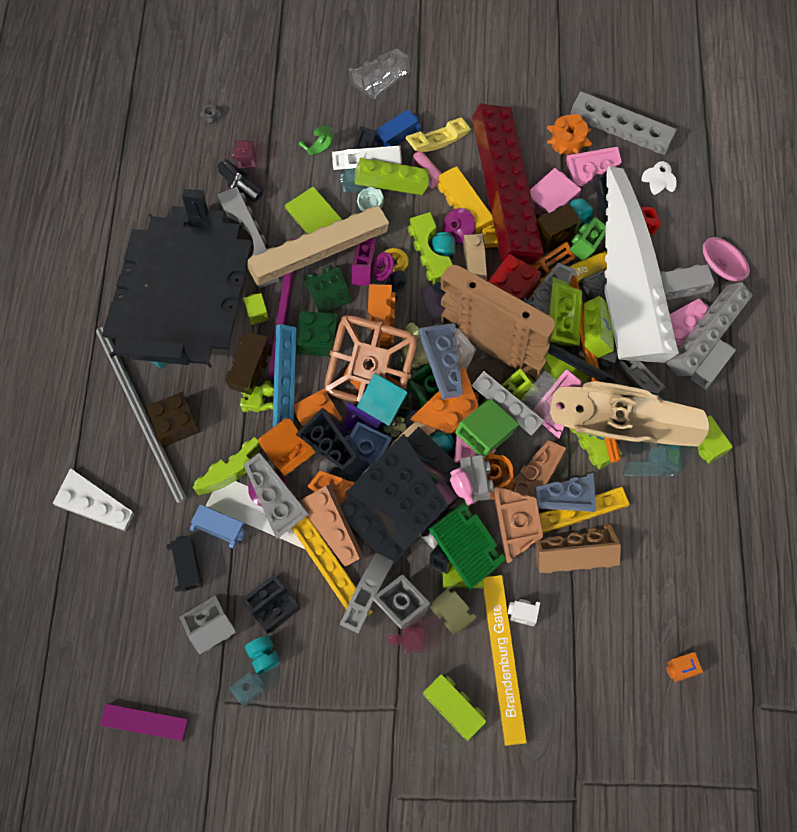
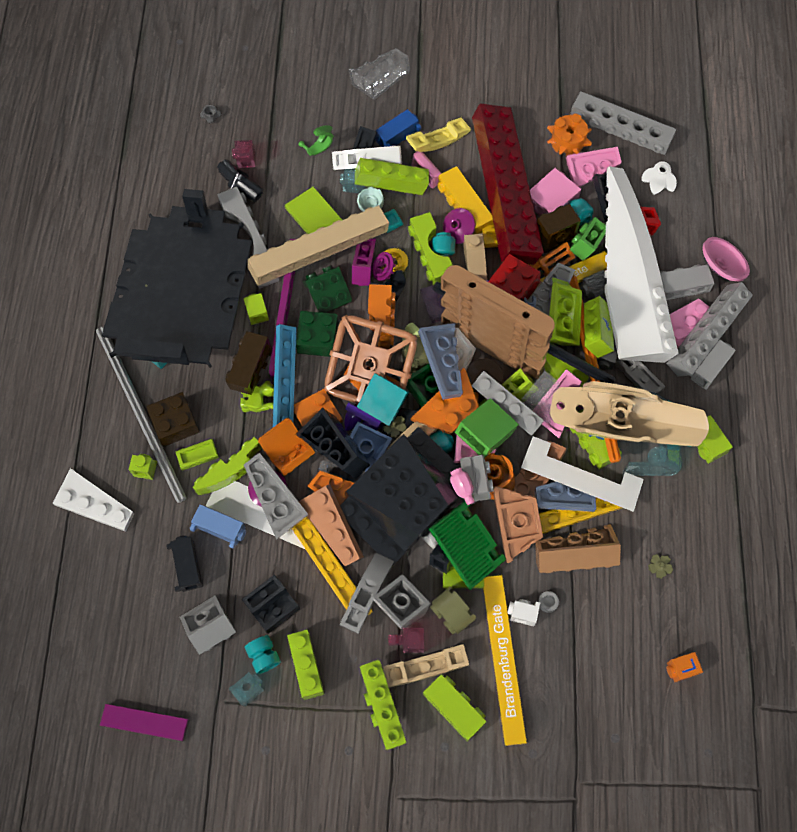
(143, 466): none -> lime brick
(197, 454): none -> lime tile
(305, 665): none -> lime brick
(382, 703): none -> lime bracket
(393, 219): none -> teal tile
(426, 666): none -> tan slope
(548, 601): none -> light grey tile
(620, 495): none -> white sticker
(660, 566): none -> olive plant

